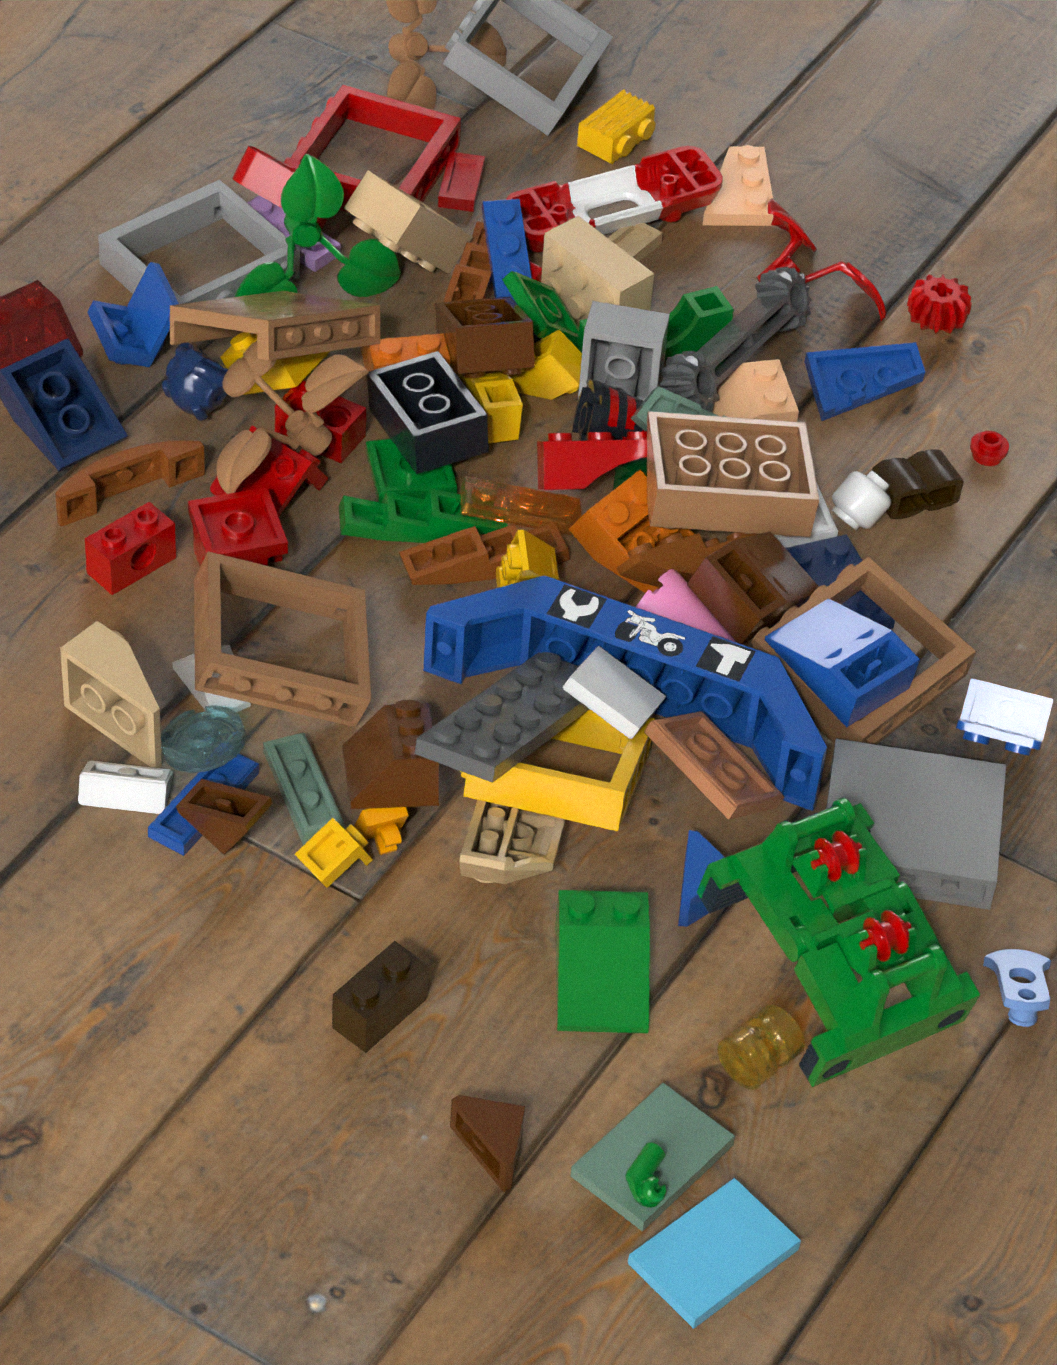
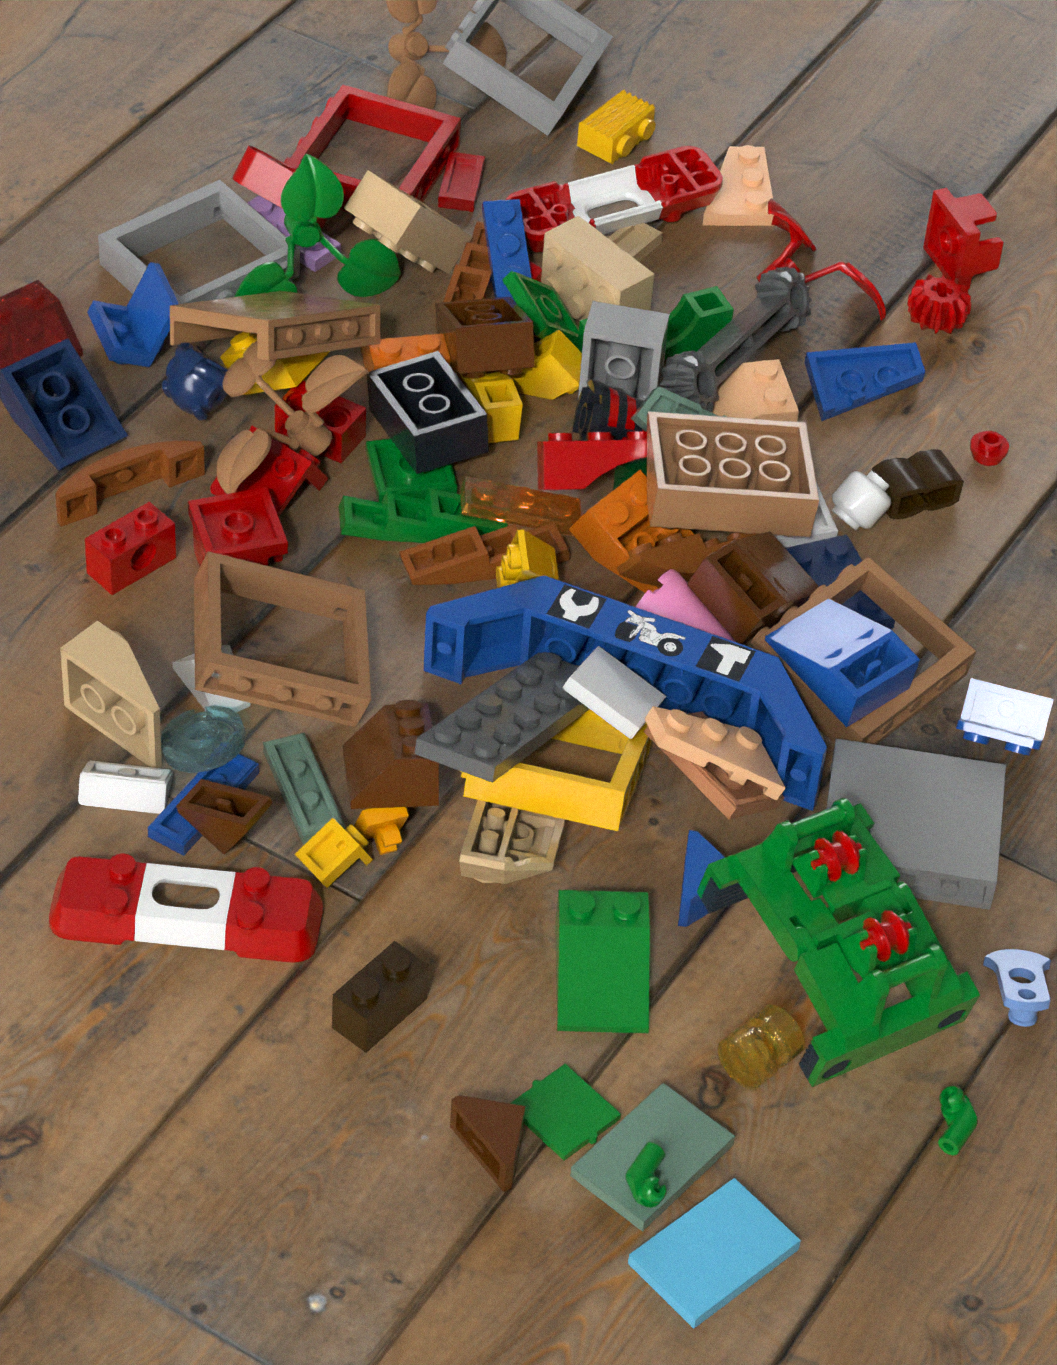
(253, 917): none -> red piece
(566, 1112): none -> green piece
(708, 740): none -> light nougat wing
(954, 236): none -> red panel
(959, 1118): none -> green arm

